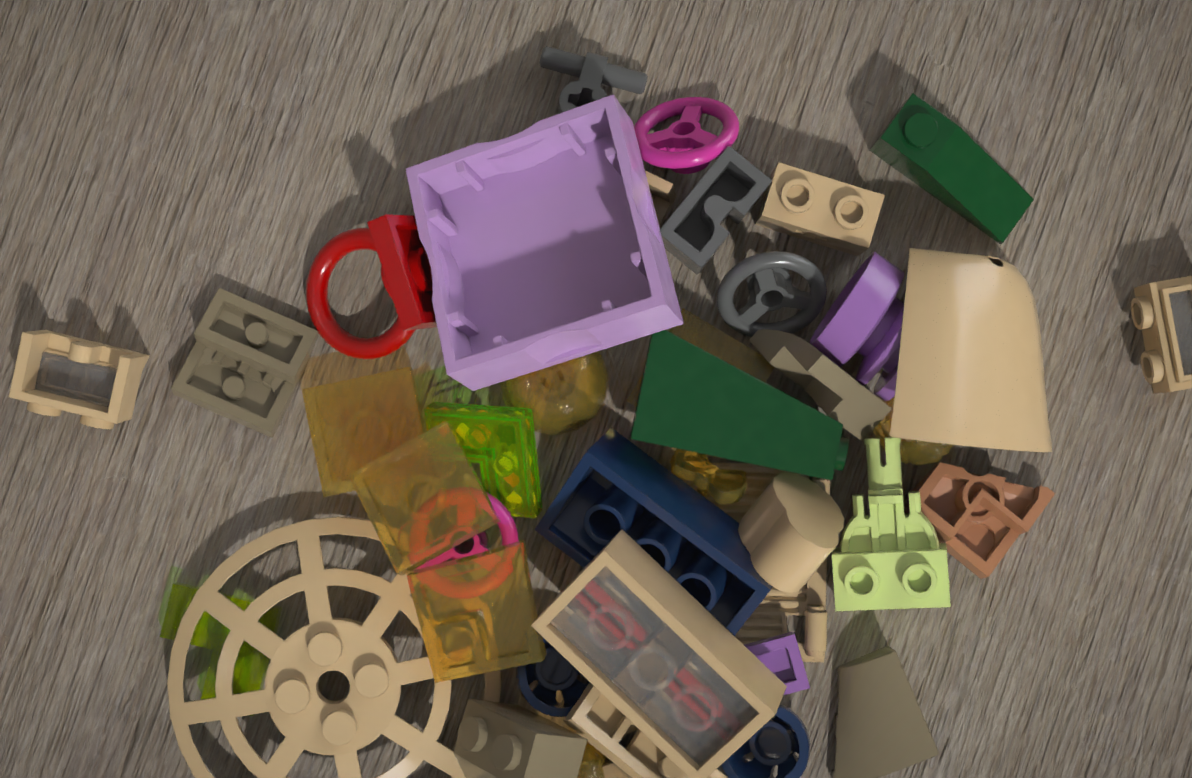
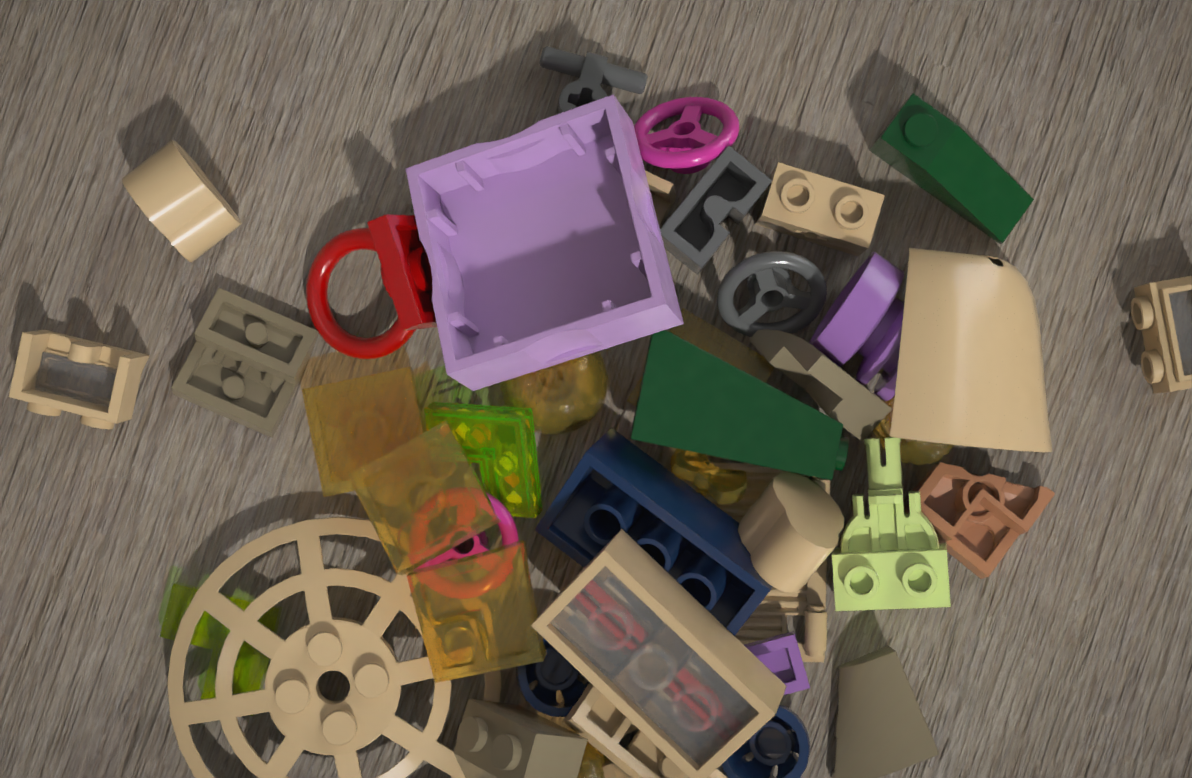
(181, 201): none -> tan piece

